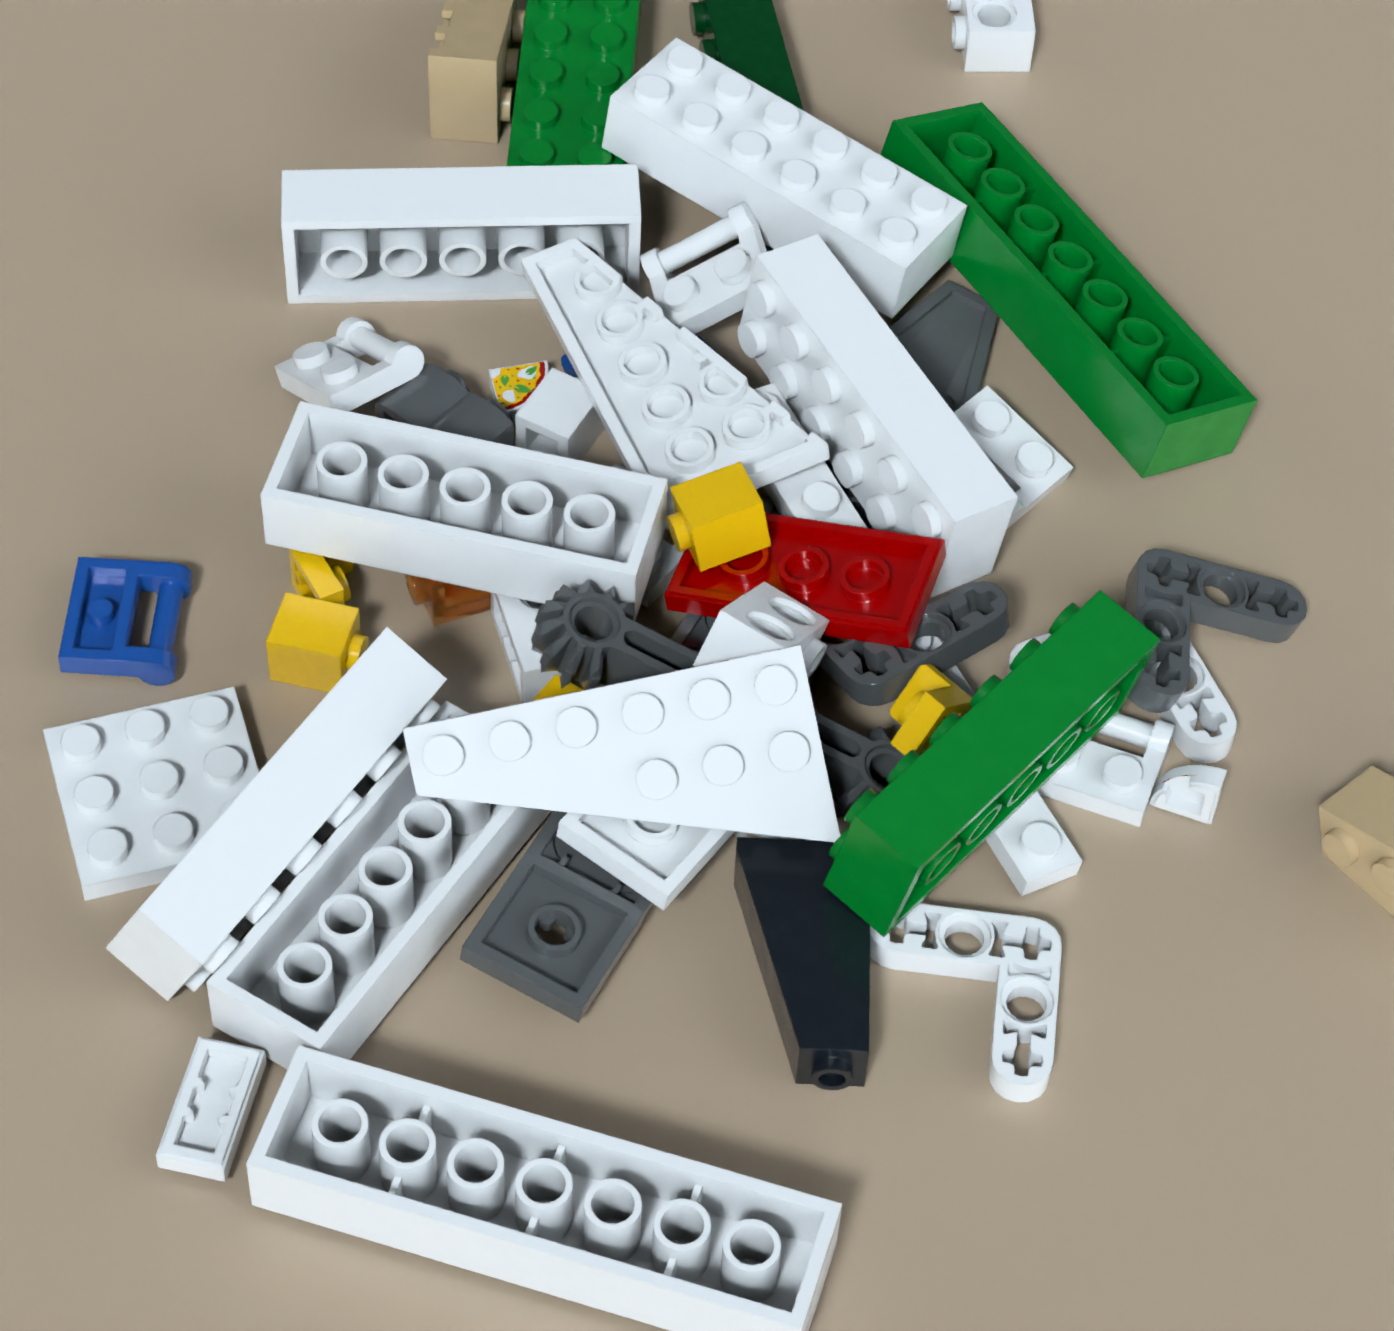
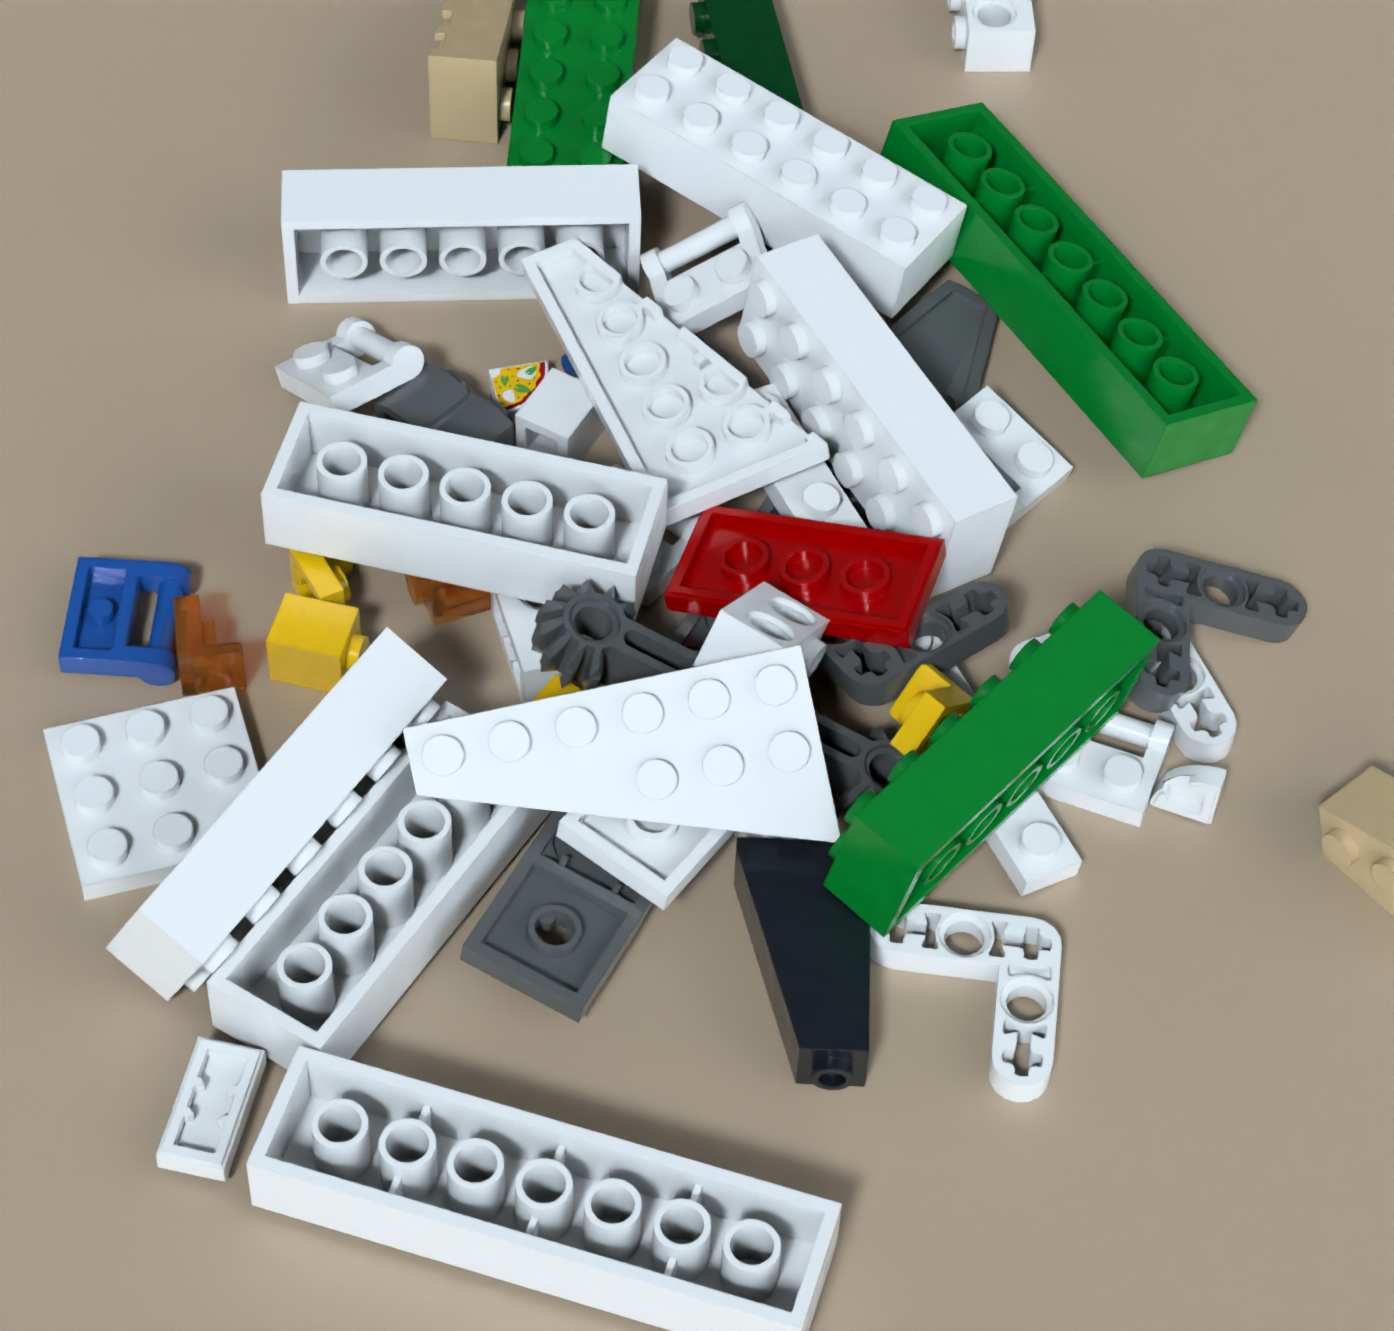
(202, 661): none -> clear orange bracket
(718, 517): yellow brick -> none

